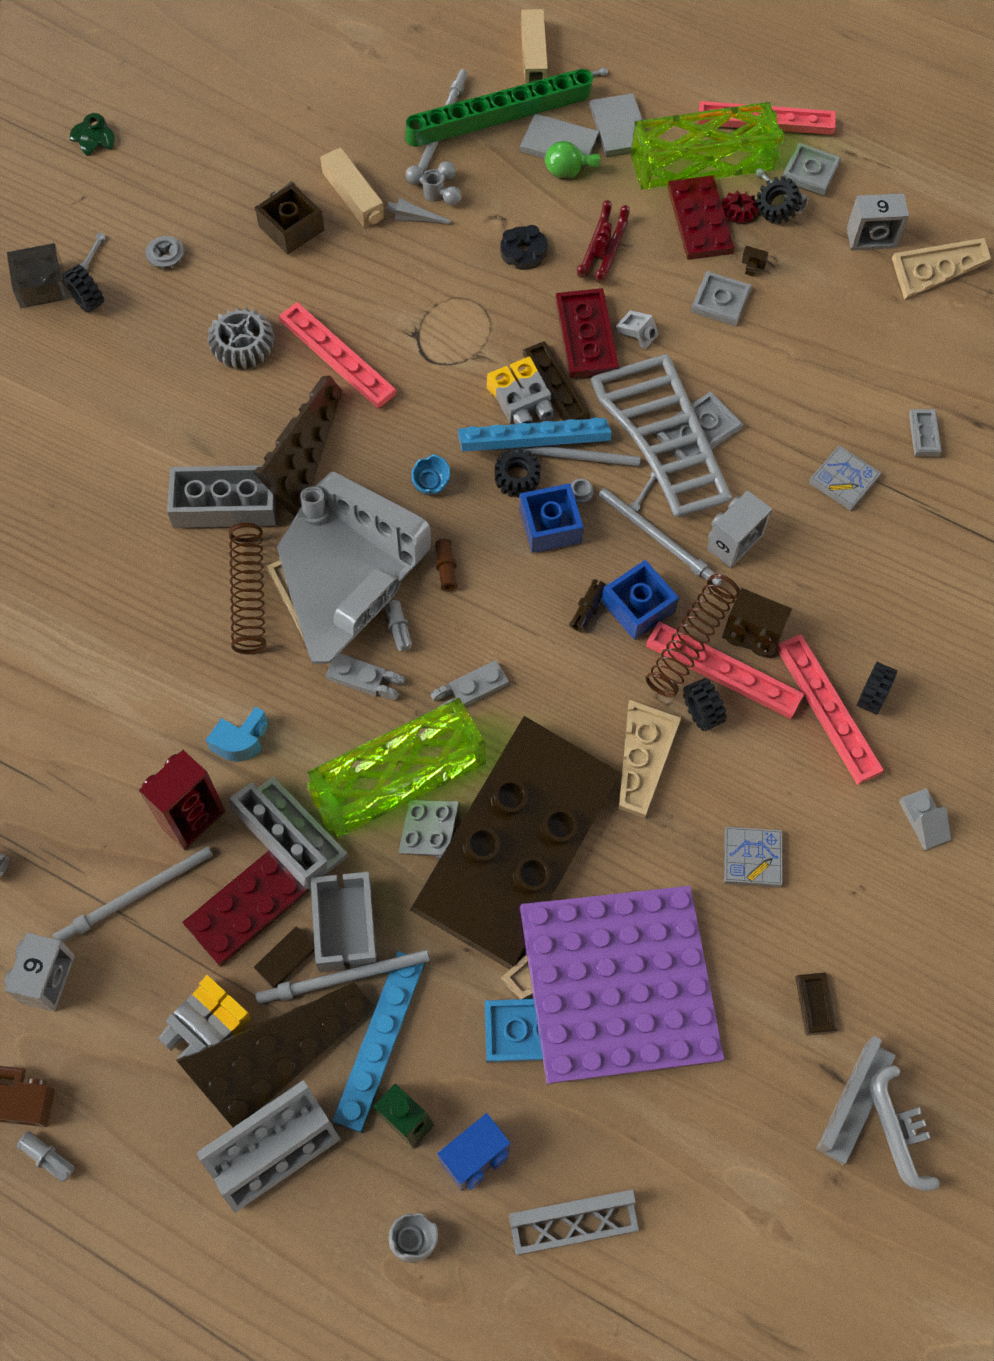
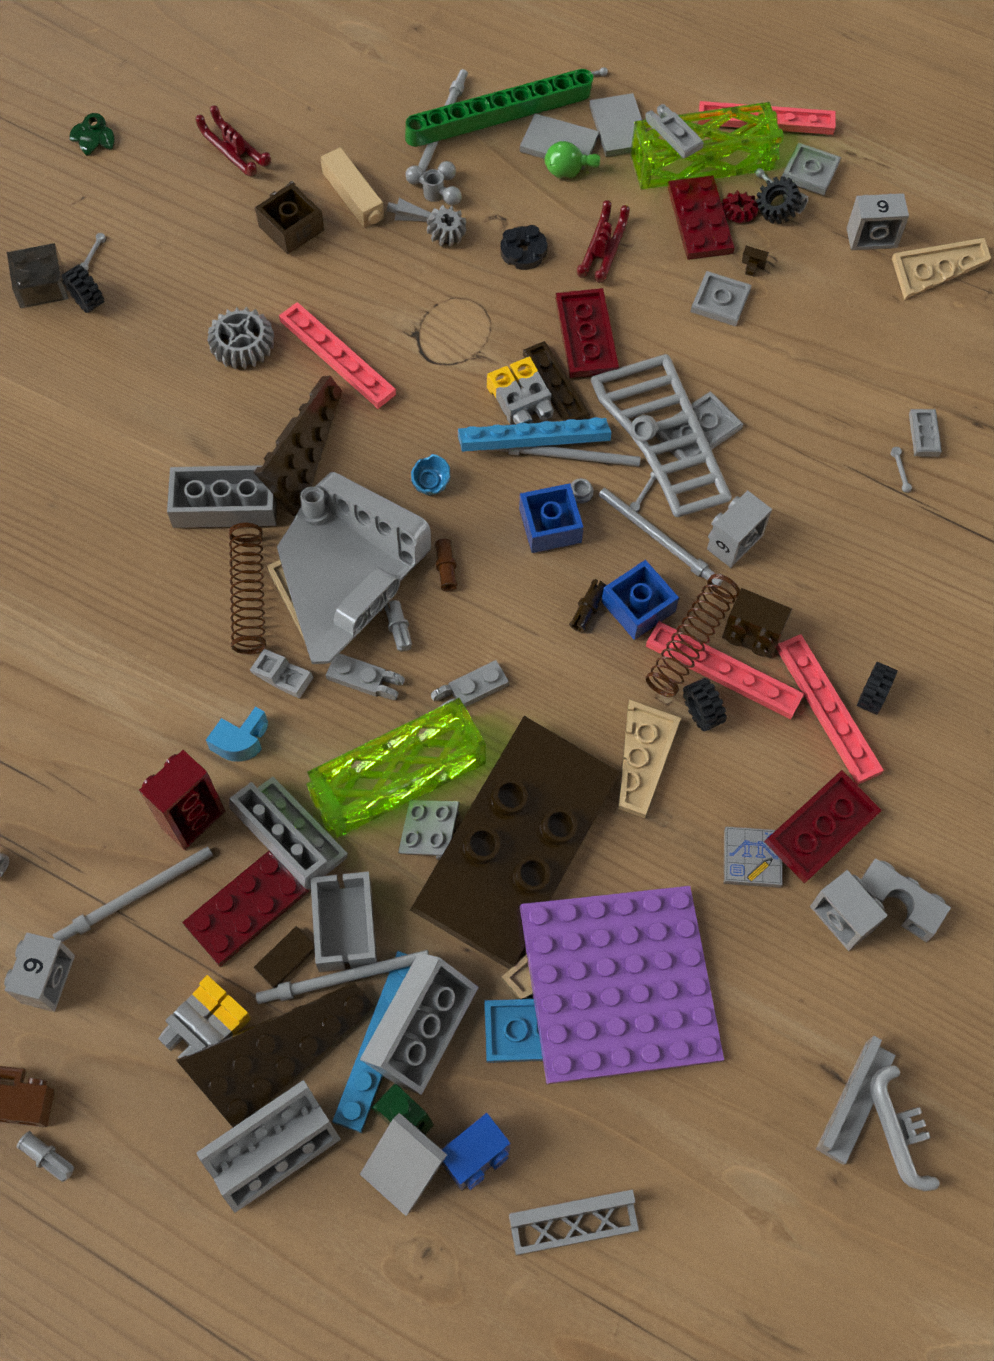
(164, 244): light grey gear -> none
(232, 144): none -> dark red piece
(281, 674): none -> light grey slope
(403, 1164): none -> light grey tile
(413, 1237): light grey hair -> none
(419, 1023): none -> light grey brick
(446, 225): none -> light grey gear
(514, 460): black tyre -> none
(533, 45): tan brick -> none
(639, 326): light grey bracket -> none
(644, 428): none -> light grey tile
(674, 131): none -> light grey hinge
(815, 1004): dark brown tile -> none
(822, 826): none -> dark red plate
(844, 478): light grey tile -> none
(848, 909): none -> light grey brick
(896, 452): none -> light grey hinge
(924, 909): none -> light grey arch
(927, 821): light grey slope -> none

